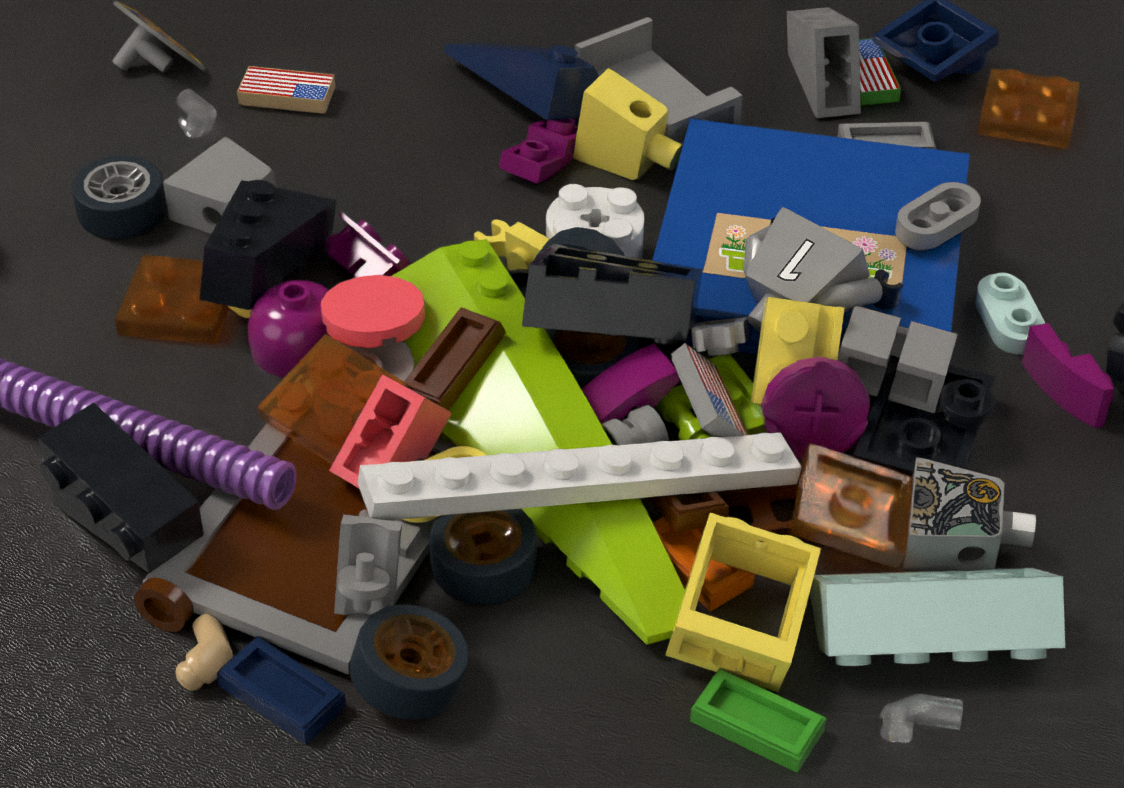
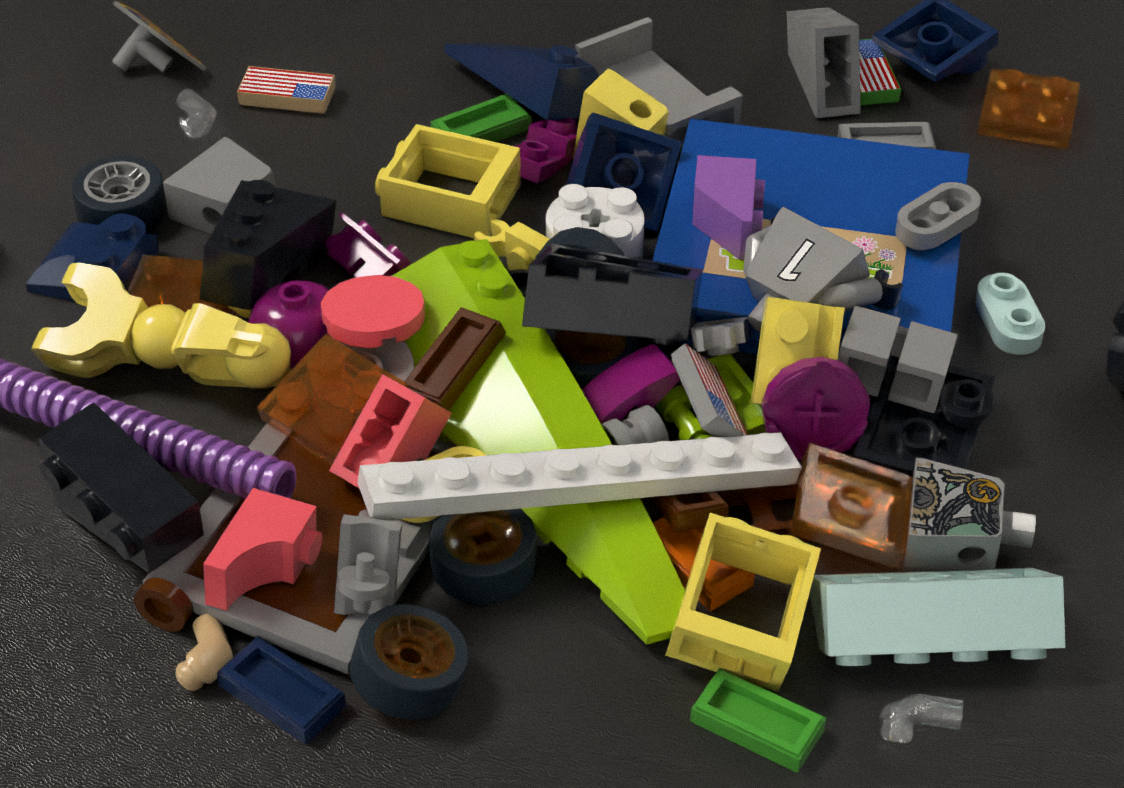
(112, 244): none -> dark blue slope
(122, 329): none -> light yellow piece
(262, 545): none -> coral arch
(488, 120): none -> bright green tile
(488, 163): none -> light yellow window
(628, 157): none -> dark blue slope
(726, 199): none -> medium lavender slope
(1069, 381): magenta slope -> none

